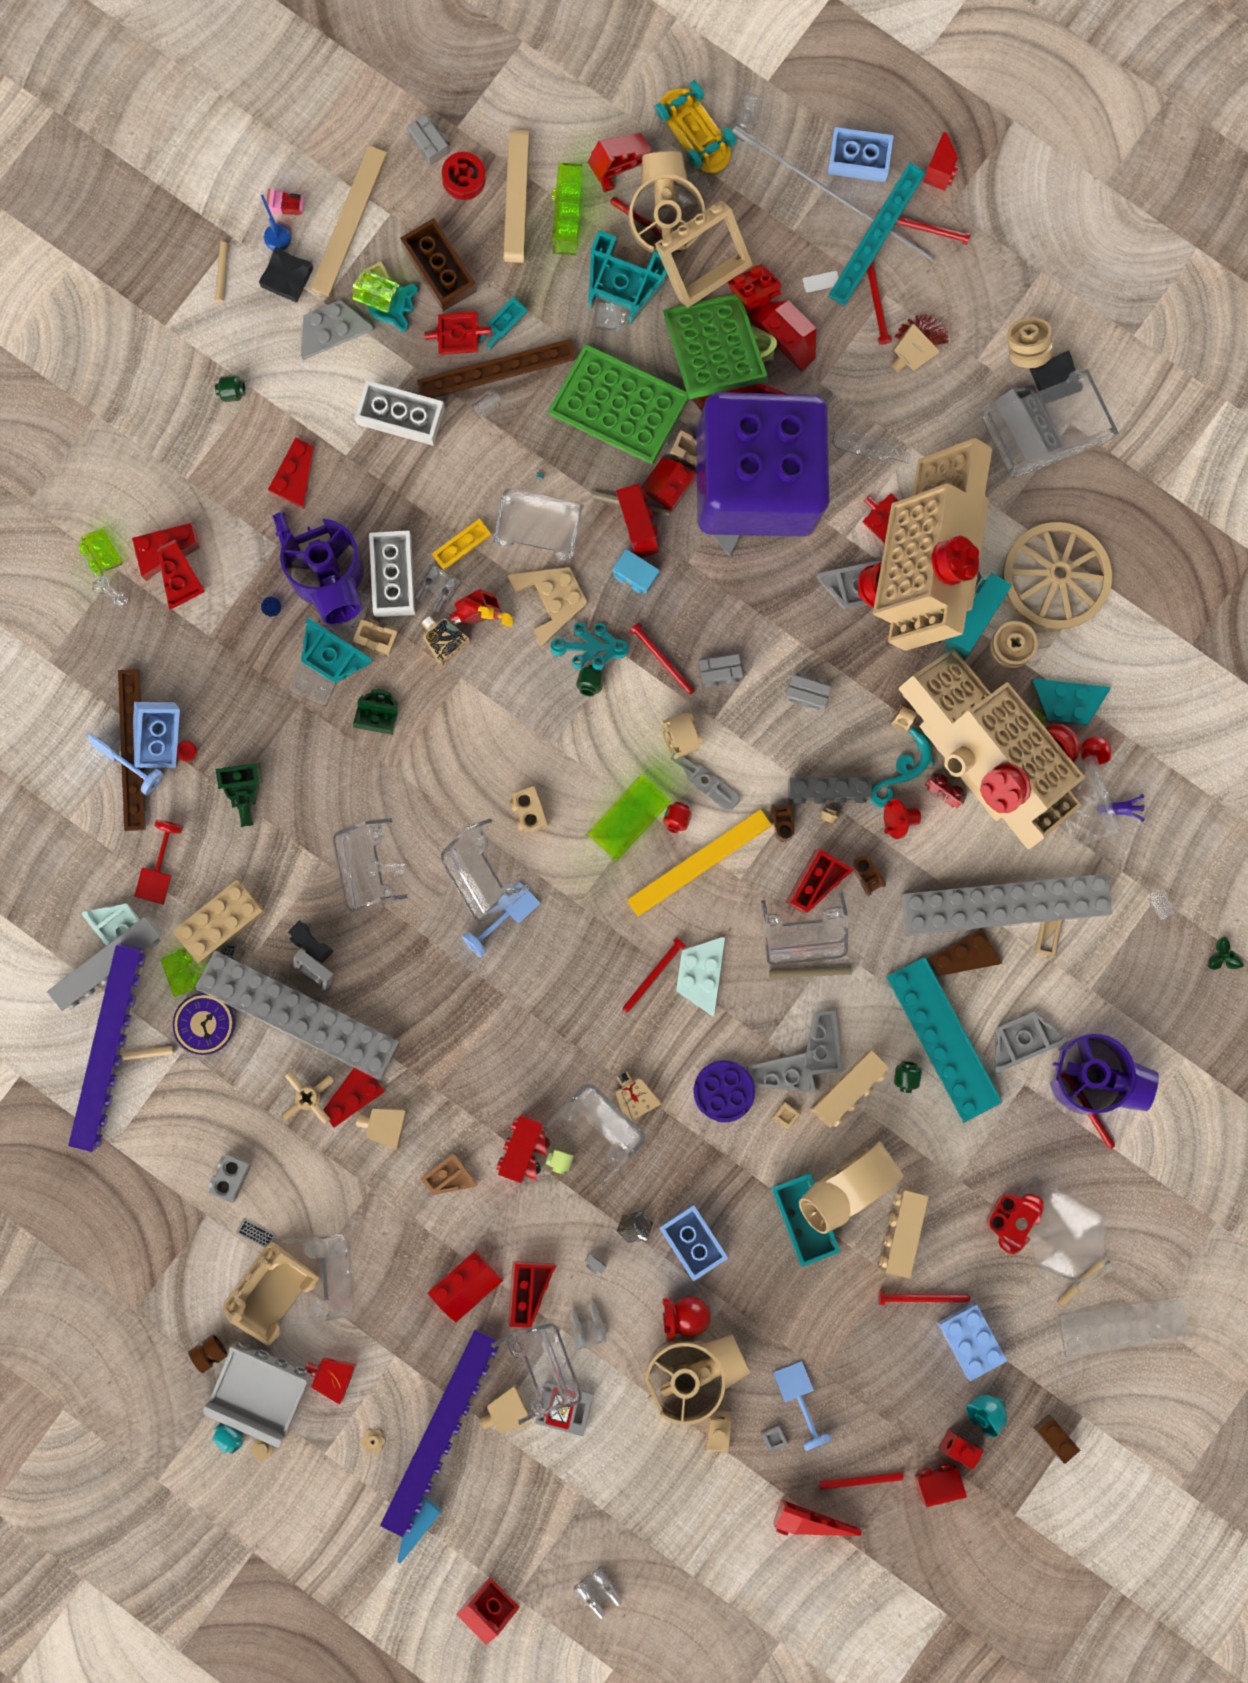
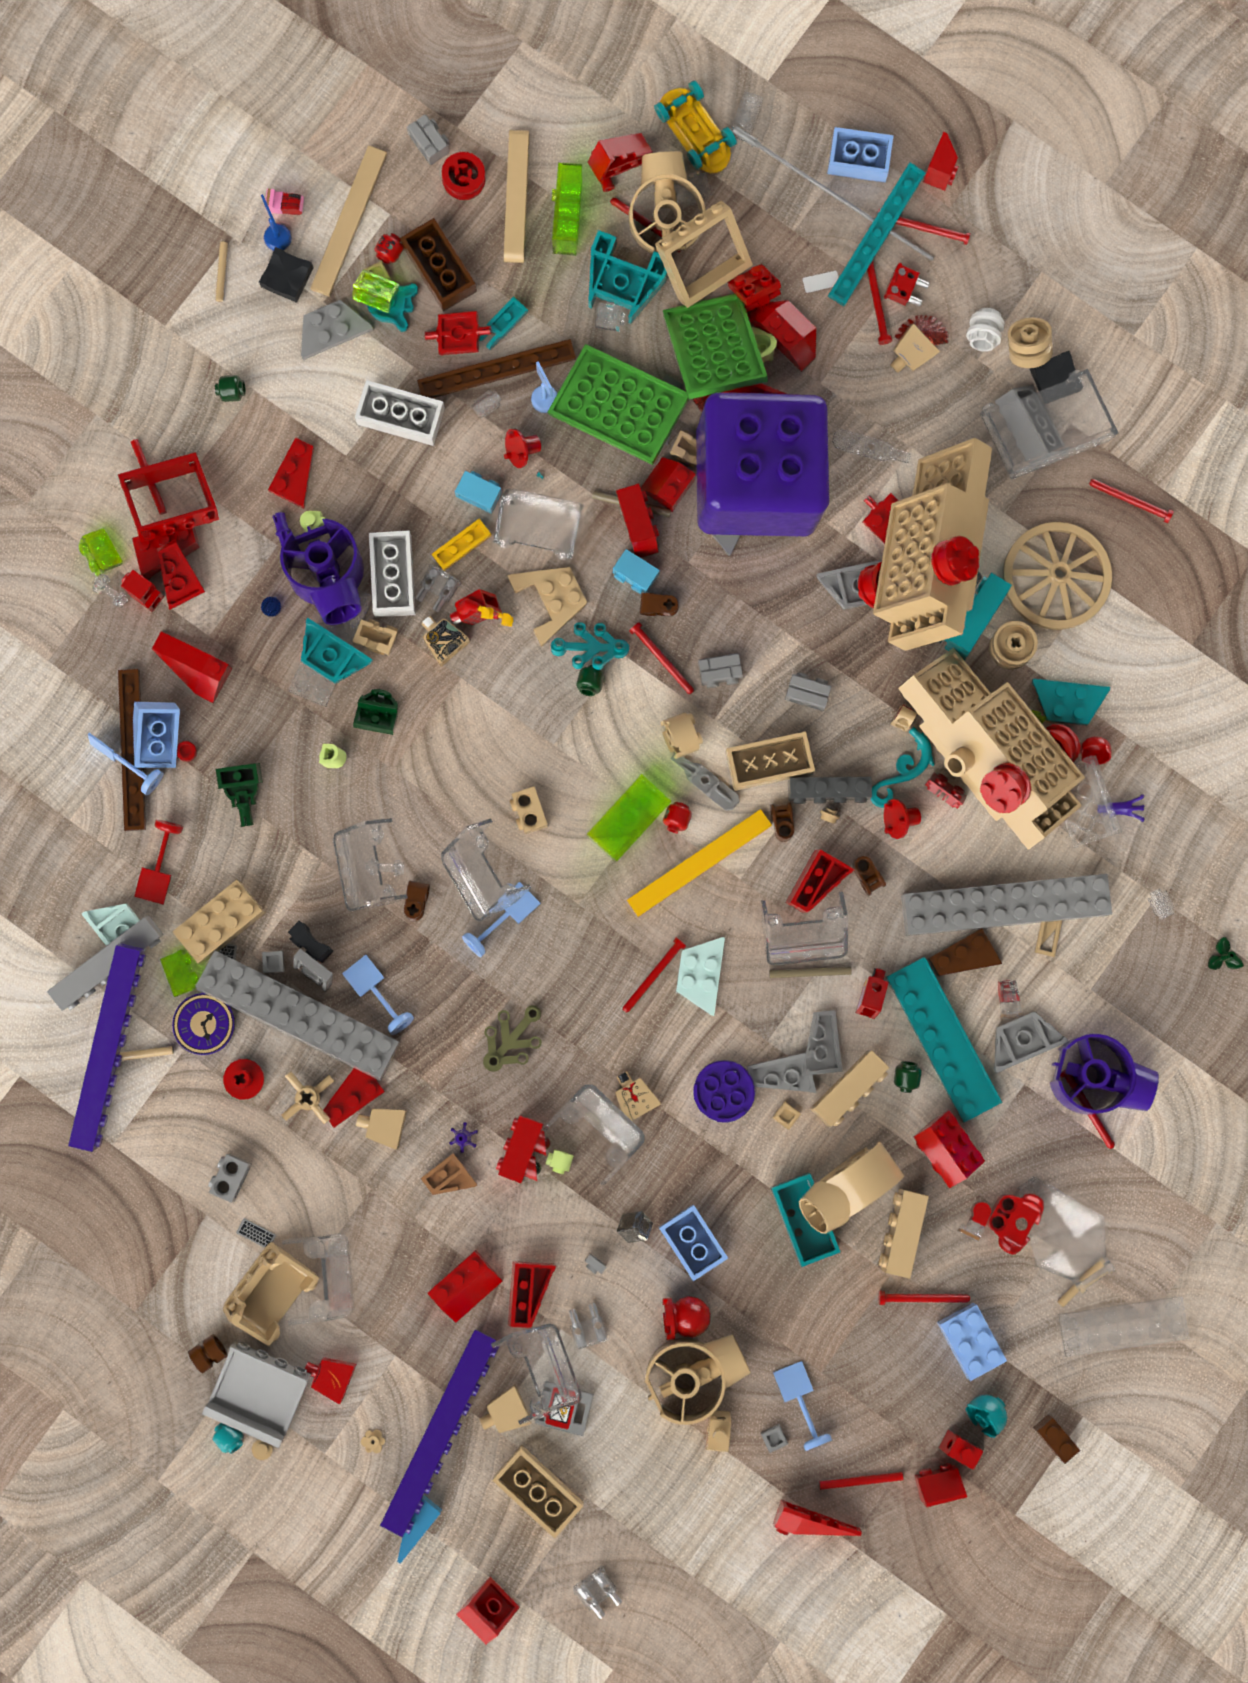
(141, 590): none -> red arch
(153, 488): none -> red bar
(160, 472): none -> red window
(196, 668): none -> red wedge
(243, 1079): none -> red piece
(273, 961): none -> light grey plate
(312, 519): none -> yellowish green plate
(332, 756): none -> yellowish green plate
(363, 977): none -> light blue piece
(388, 248): none -> red head
(417, 896): none -> reddish brown piece
(463, 1137): none -> dark purple piece
(478, 491): none -> medium azure brick
(510, 1041): none -> olive plant
(520, 447): none -> red piece
(538, 1491): none -> tan brick
(543, 395): none -> light blue piece
(653, 605): none -> reddish brown piece
(770, 761): none -> tan brick
(871, 1002): none -> red torso
(903, 285): none -> red piece
(949, 1149): none -> red piece
(977, 1222): none -> leg
(985, 329): none -> white piece
(1009, 1000): none -> clear leg
(1166, 515): none -> red bar

